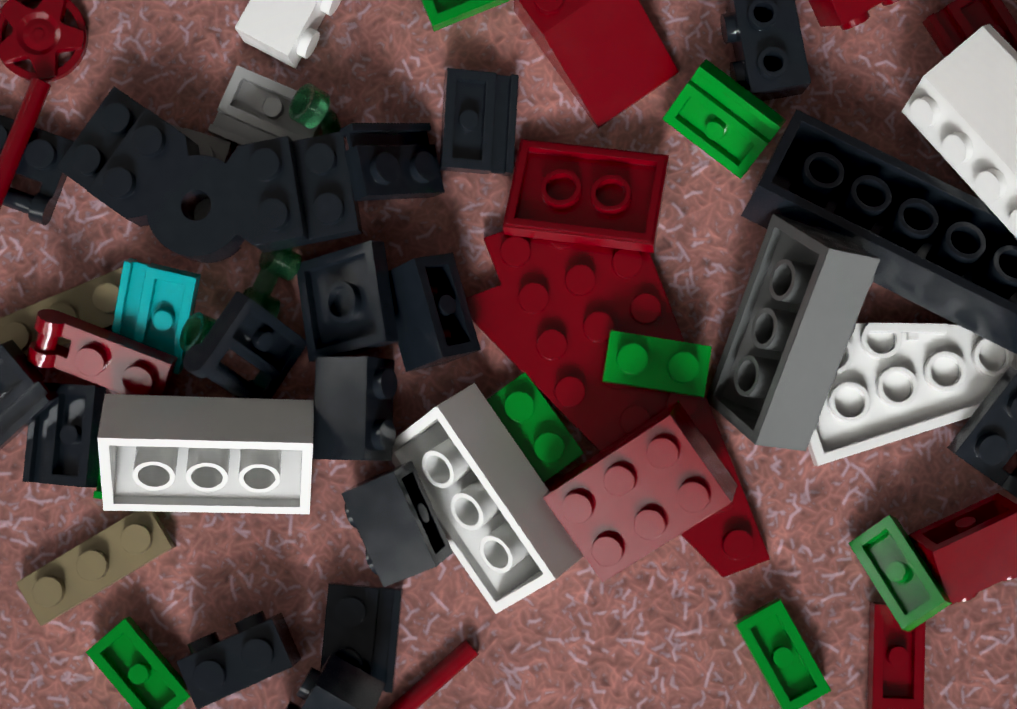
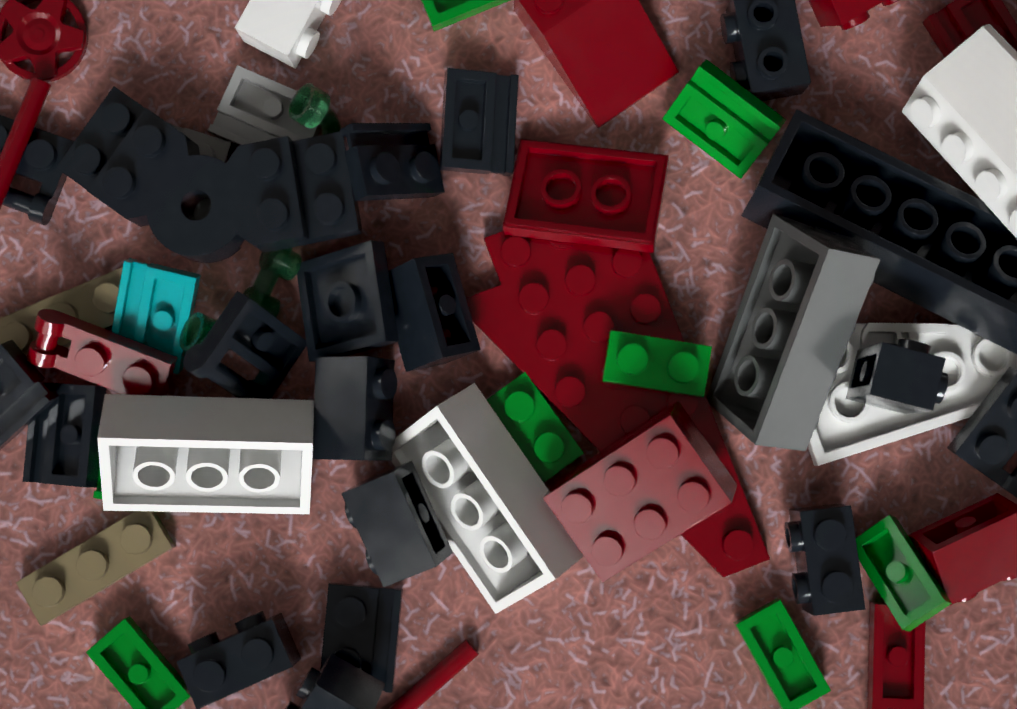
(825, 559): none -> black brick
(898, 377): none -> black brick

